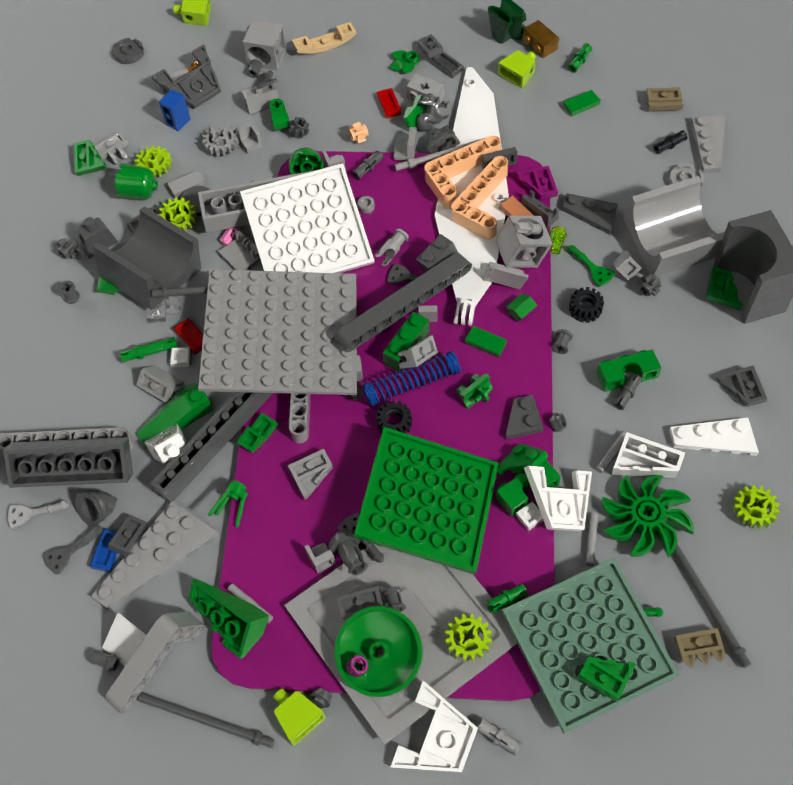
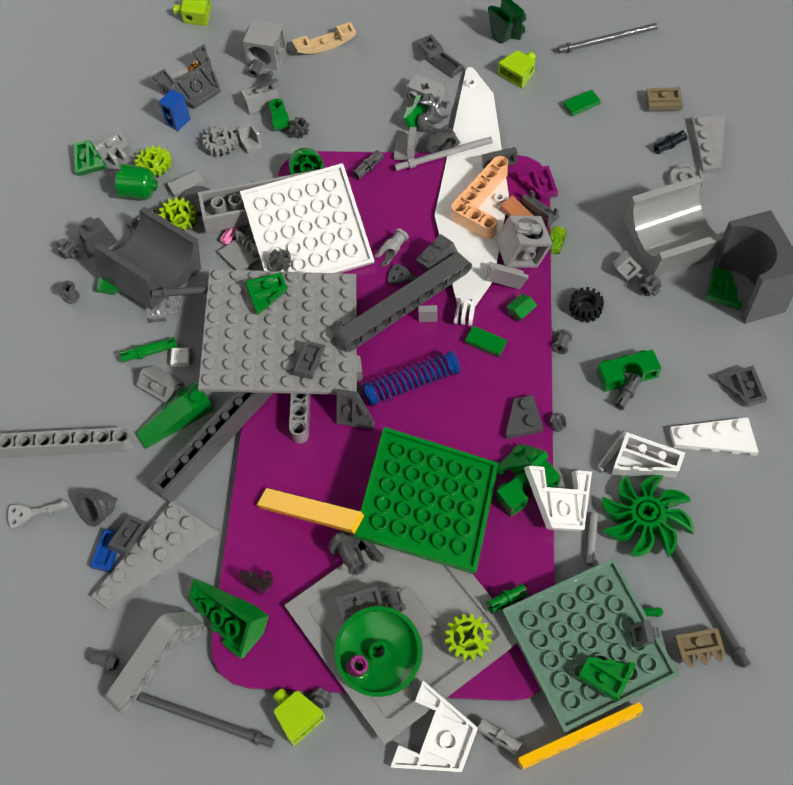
(65, 553): dark grey piece -> none
(68, 462): dark grey brick -> none
(123, 639): white piece -> none
(128, 51): dark grey tile -> none
(166, 444): white torso -> none
(190, 335): red tile -> none
(234, 491): green plant -> none
(240, 594): light grey piece -> none
(254, 583): none -> clear smoke bracket
(258, 433): green slope -> none
(265, 290): none -> green wing
(280, 260): none -> dark grey gear
(309, 359): none -> dark grey plate
(310, 472): light grey wing -> none
(311, 510): none -> yellow tile
(320, 557): light grey panel -> none
(332, 161): light grey panel -> none
(352, 410): none -> dark grey wing
(358, 132): light nougat gear -> none
(365, 204): light grey tile -> none
(389, 103): red tile -> none
(394, 409): black tyre -> none
(404, 61): green plate -> none
(411, 331): green arch -> none
(419, 352): light grey hinge -> none
(452, 164): light nougat beam -> none
(477, 391): green hips -> none
(530, 516): white tile -> none
(540, 38): pearl gold brick -> none
(569, 47): none -> dark grey bar
(579, 736): none -> yellow tile
(584, 51): green pin -> none
(595, 211): dark grey wing -> none
(595, 270): green piece -> none
(643, 633): none -> dark grey tile
(760, 501): lime gear -> none

